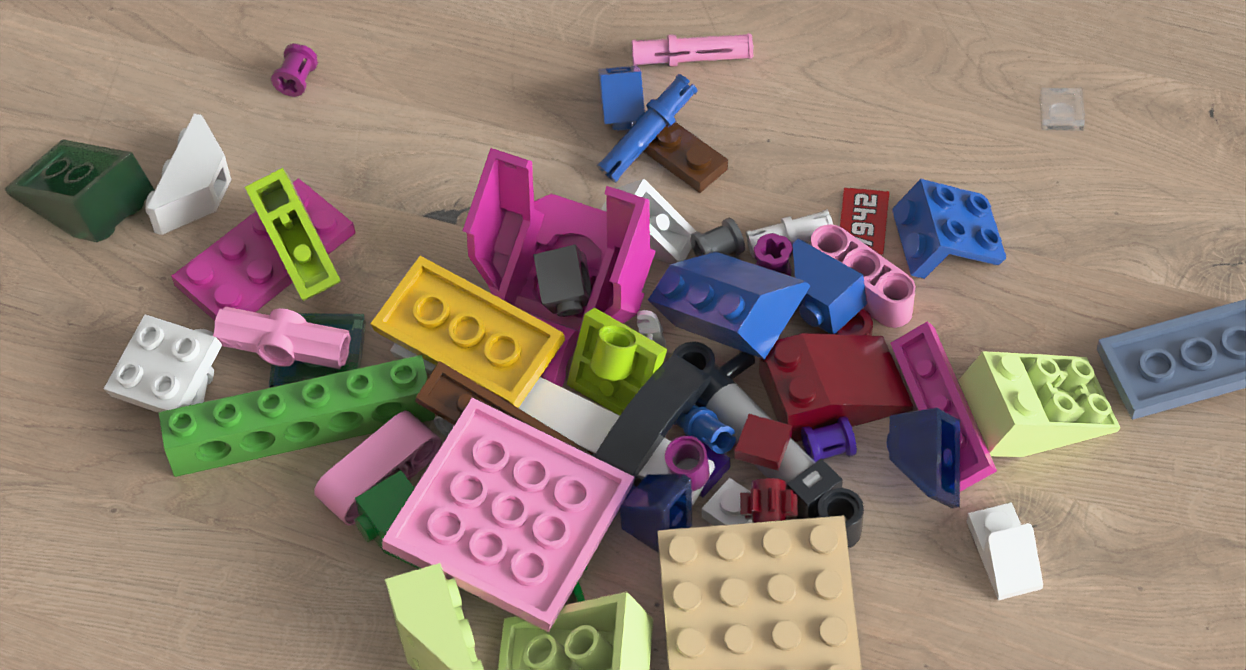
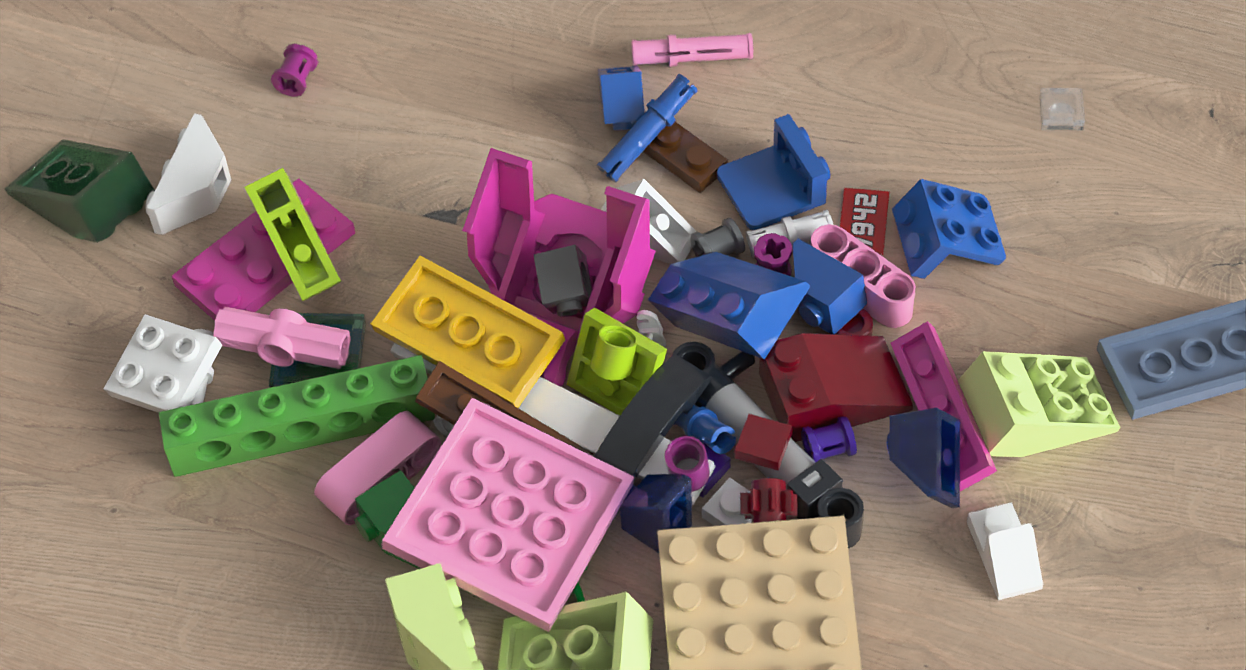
(777, 179): none -> blue bracket

